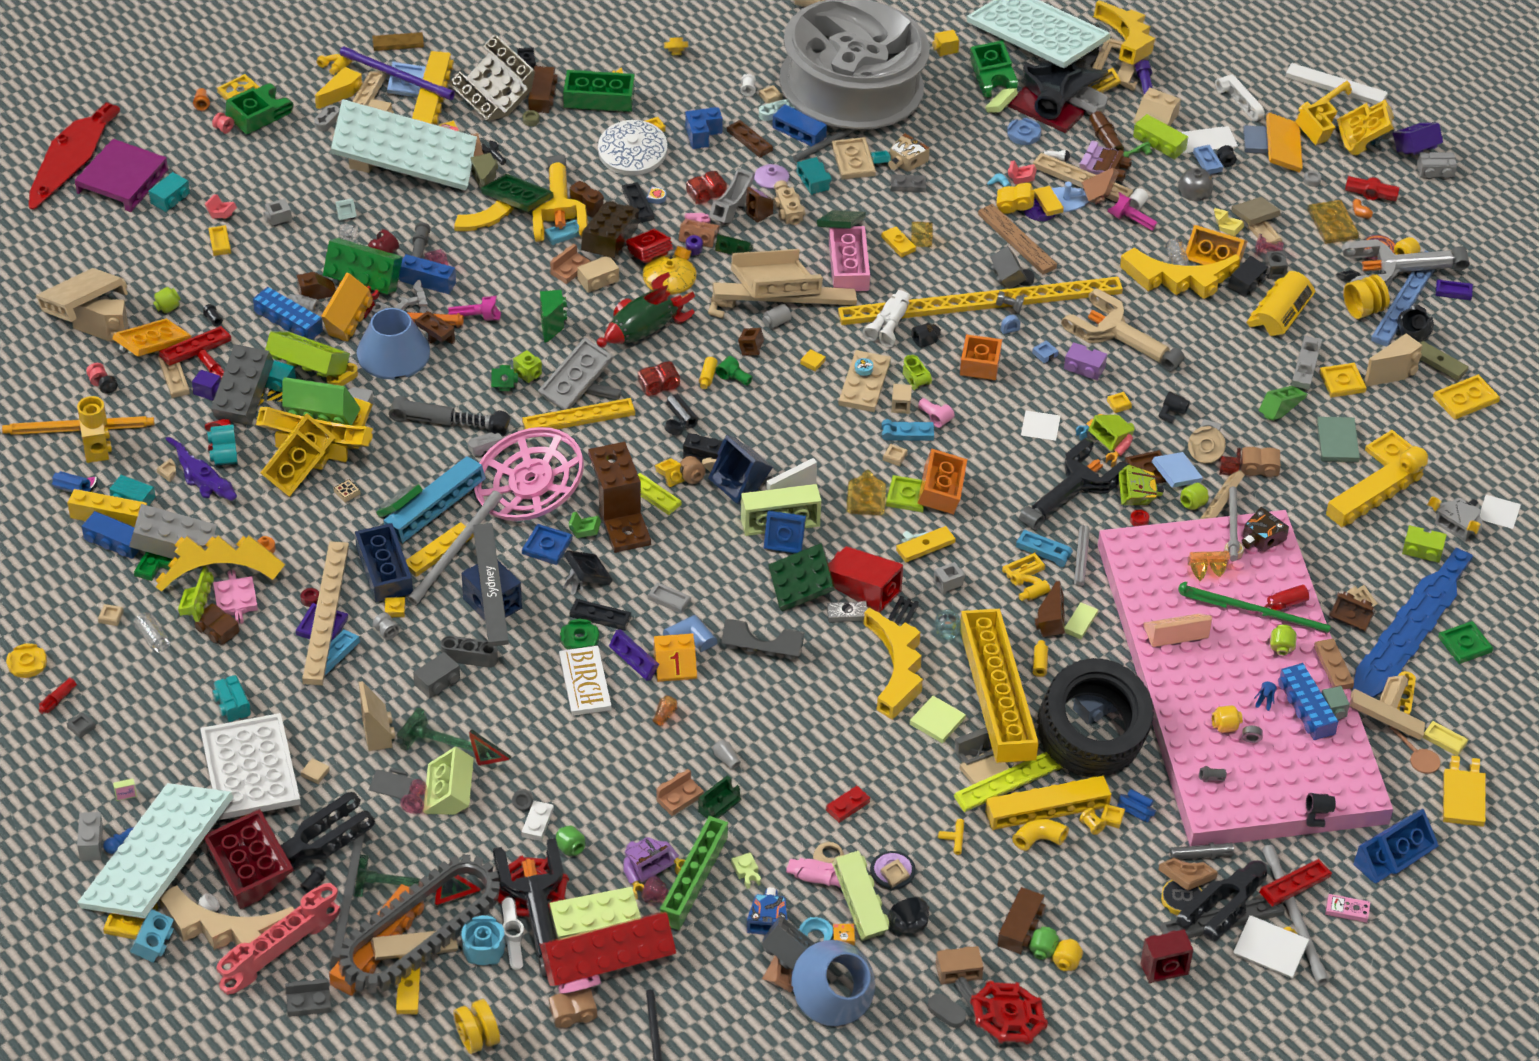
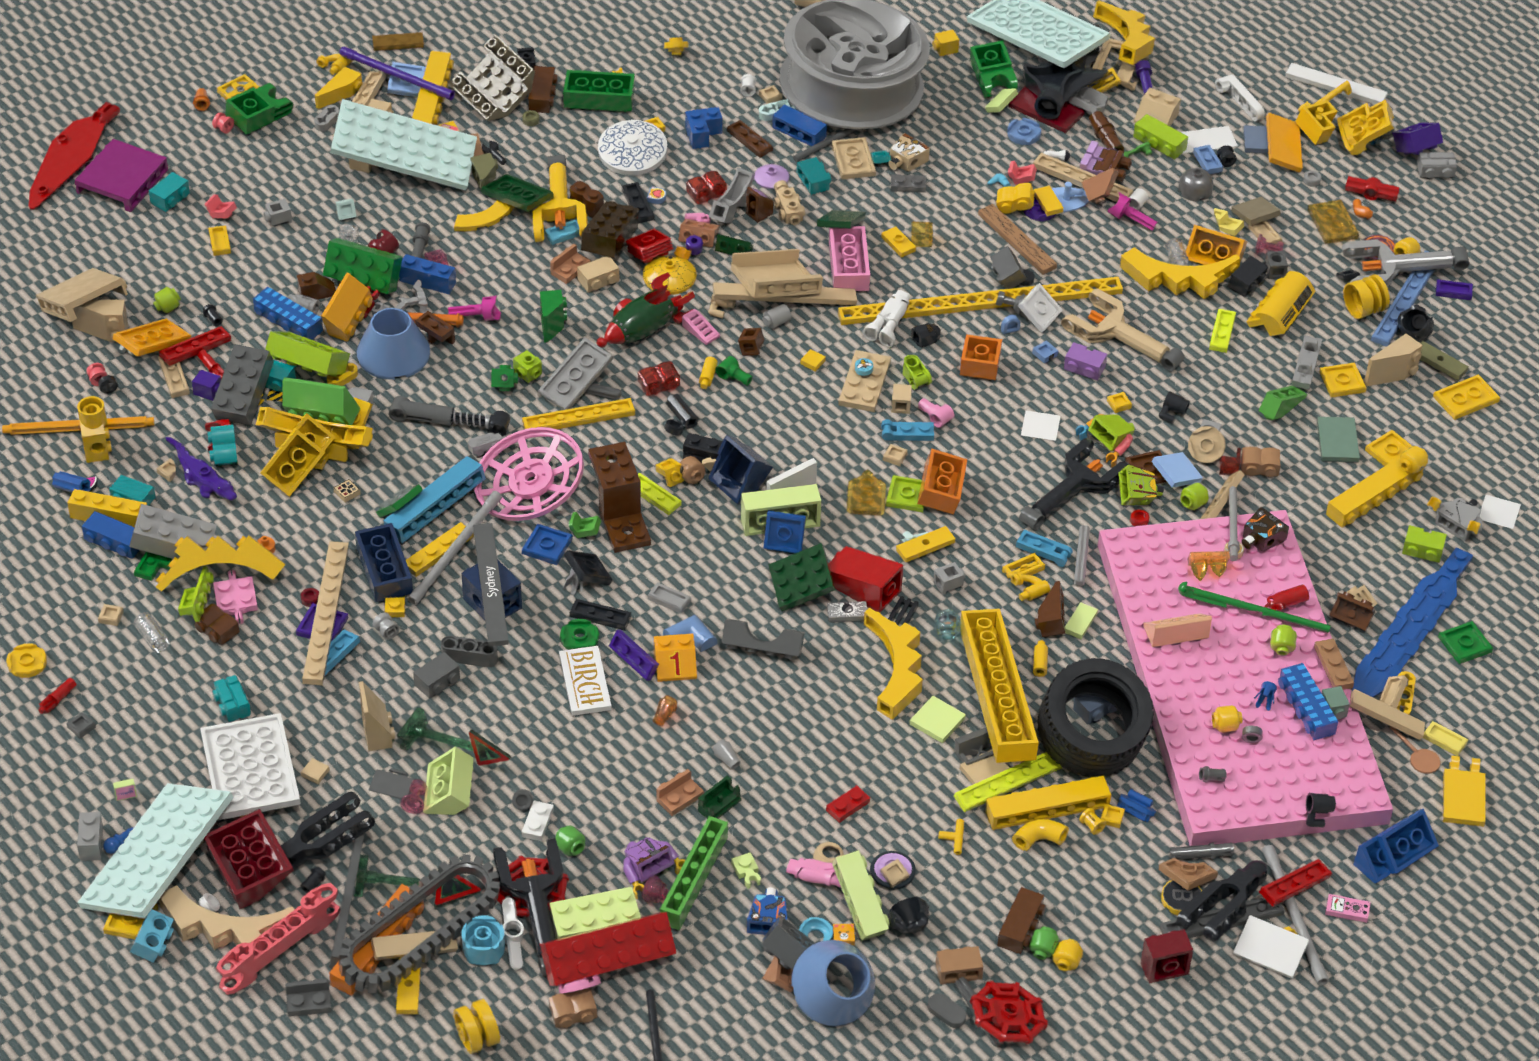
(695, 317): none -> bright pink slope
(1040, 307): none -> white tile
(1222, 330): none -> neon yellow tile

